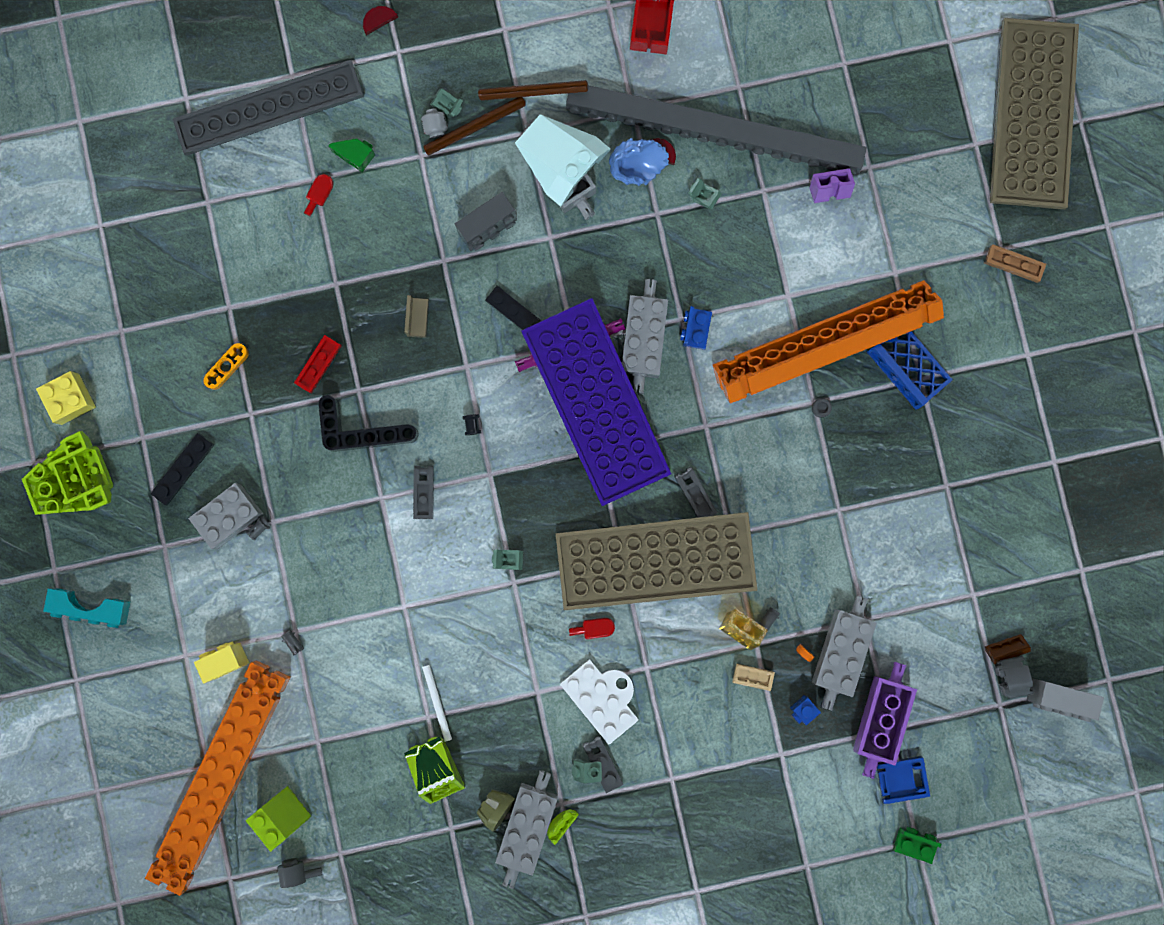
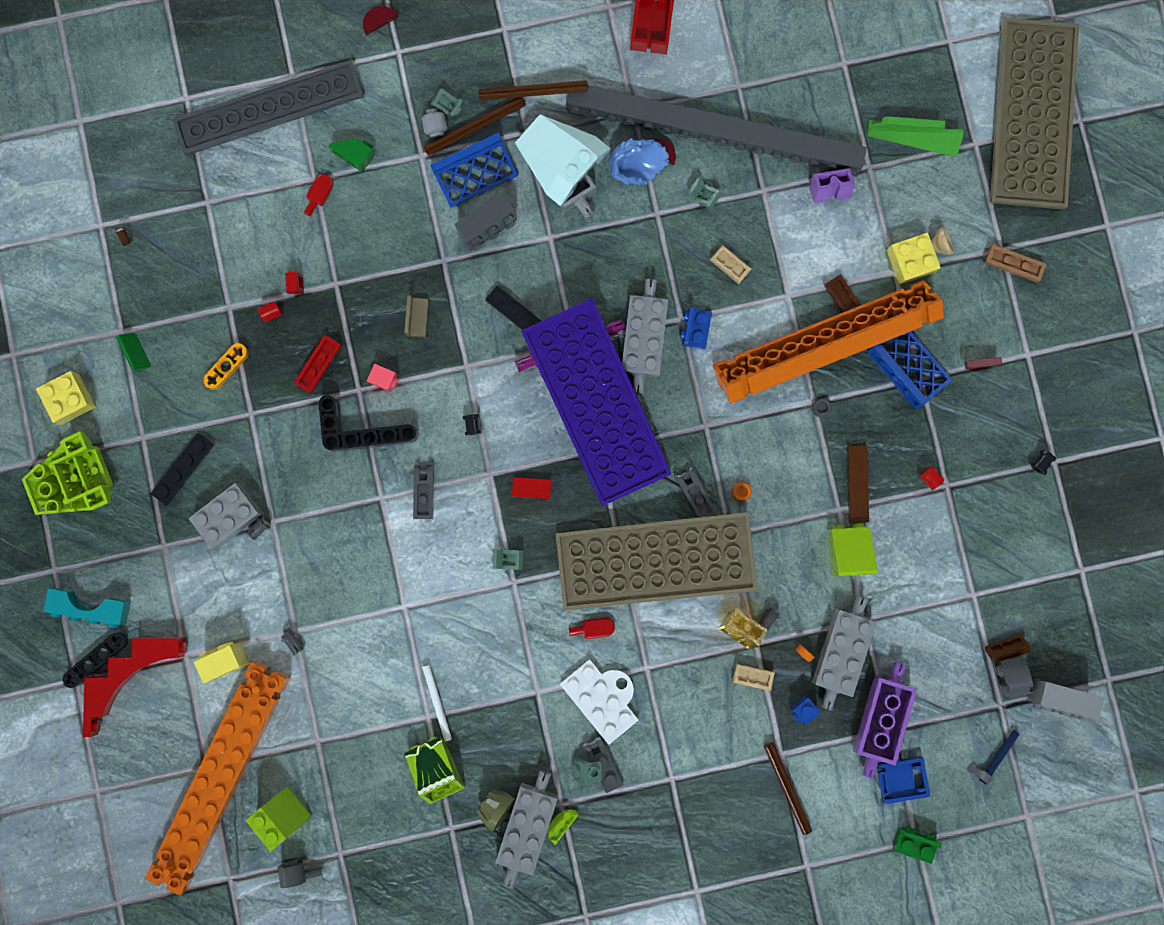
(94, 658): none -> black beam
(102, 690): none -> red arch
(123, 236): none -> reddish brown tile
(133, 352): none -> green slope
(270, 311): none -> red brick
(294, 283): none -> red brick
(383, 378): none -> coral brick
(466, 155): none -> blue fence
(531, 488): none -> red tile
(730, 264): none -> tan plate
(741, 491): none -> orange tile
(788, 788): none -> reddish brown axle
(841, 294): none -> reddish brown plate
(851, 551): none -> lime slope
(858, 484): none -> reddish brown tile
(913, 258): none -> light yellow brick
(918, 133): none -> bright green wedge
(931, 478): none -> red brick
(942, 242): none -> tan piece
(982, 363): none -> dark red tile
(986, 776): none -> dark blue piece
(1043, 462): none -> black bush

